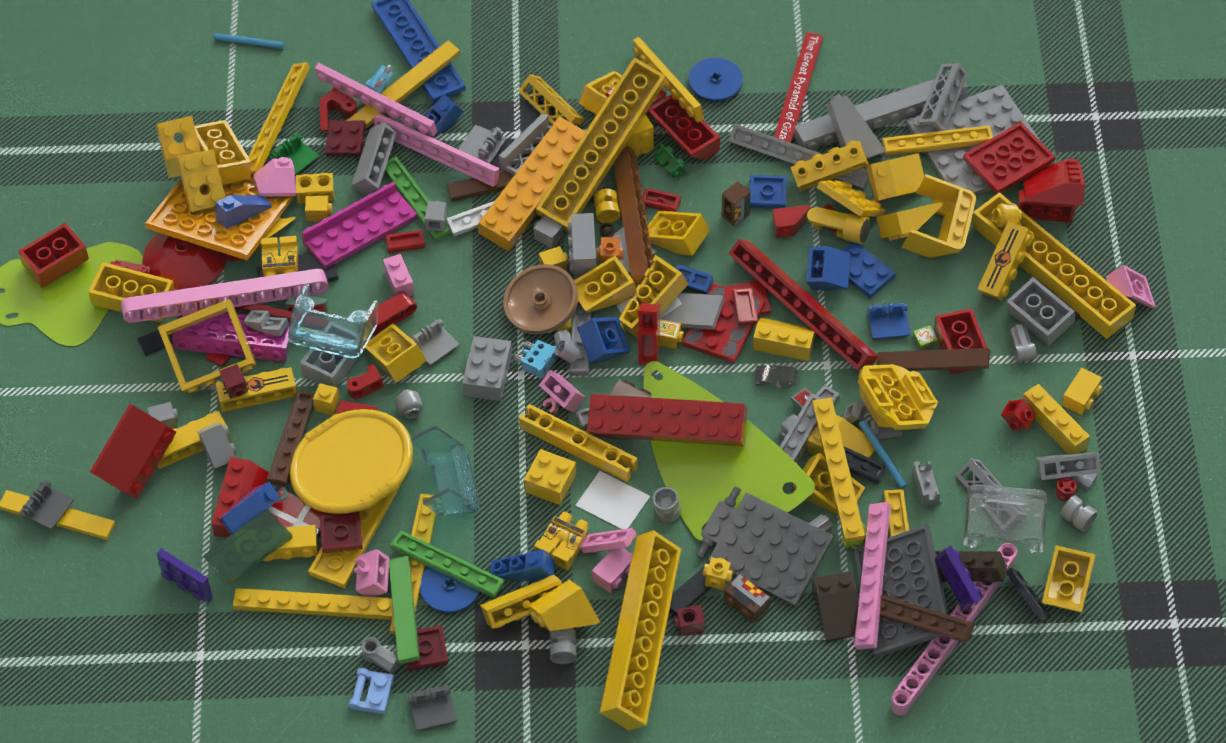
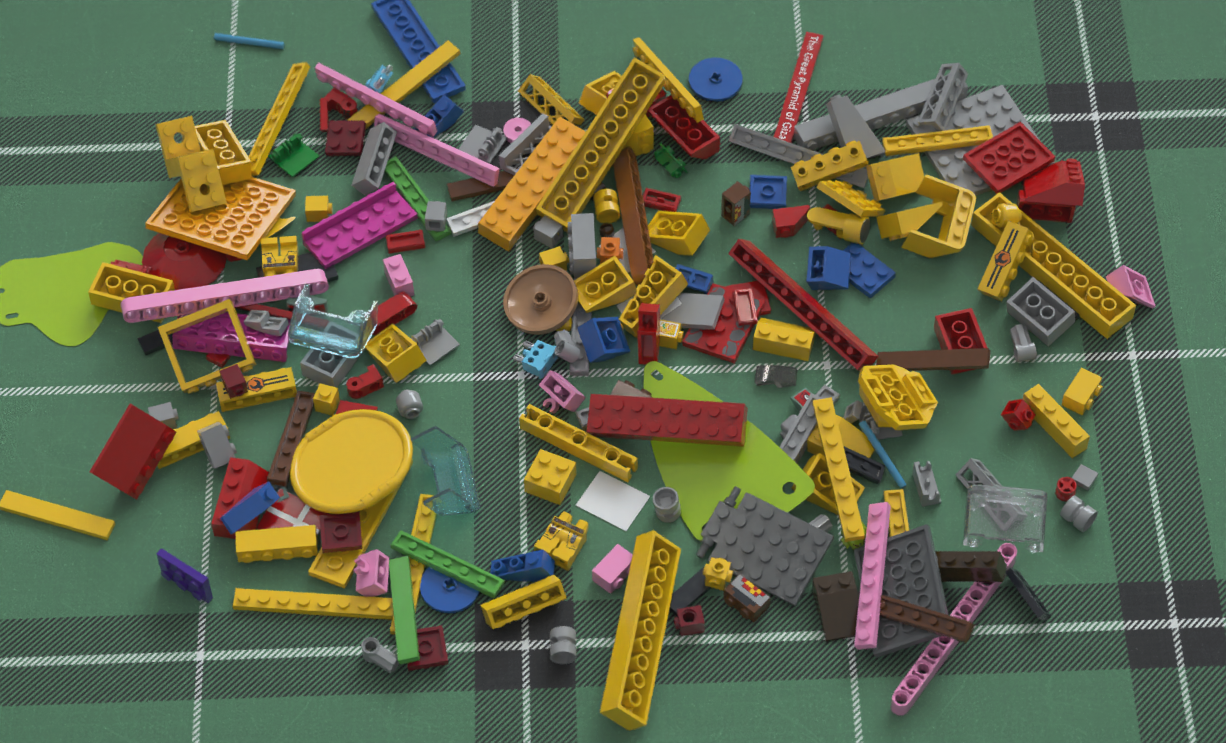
(46, 505): dark grey hinge -> none
(53, 255): red brick -> none
(239, 208): blue slope -> none
(248, 546): clear green tile -> none
(276, 178): bright pink slope -> none
(314, 185): yellow brick -> none
(378, 691): light blue plate -> none
(432, 707): dark grey hinge -> none
(487, 368): light grey brick -> none
(514, 125): none -> bright pink piece
(563, 608): yellow slope -> none
(608, 540): bright pink plate -> none
(888, 320): blue hinge -> none
(925, 337): tile -> none
(958, 578): dark purple plate -> none
(1067, 465): light grey slope -> none
(1068, 579): yellow slope -> none

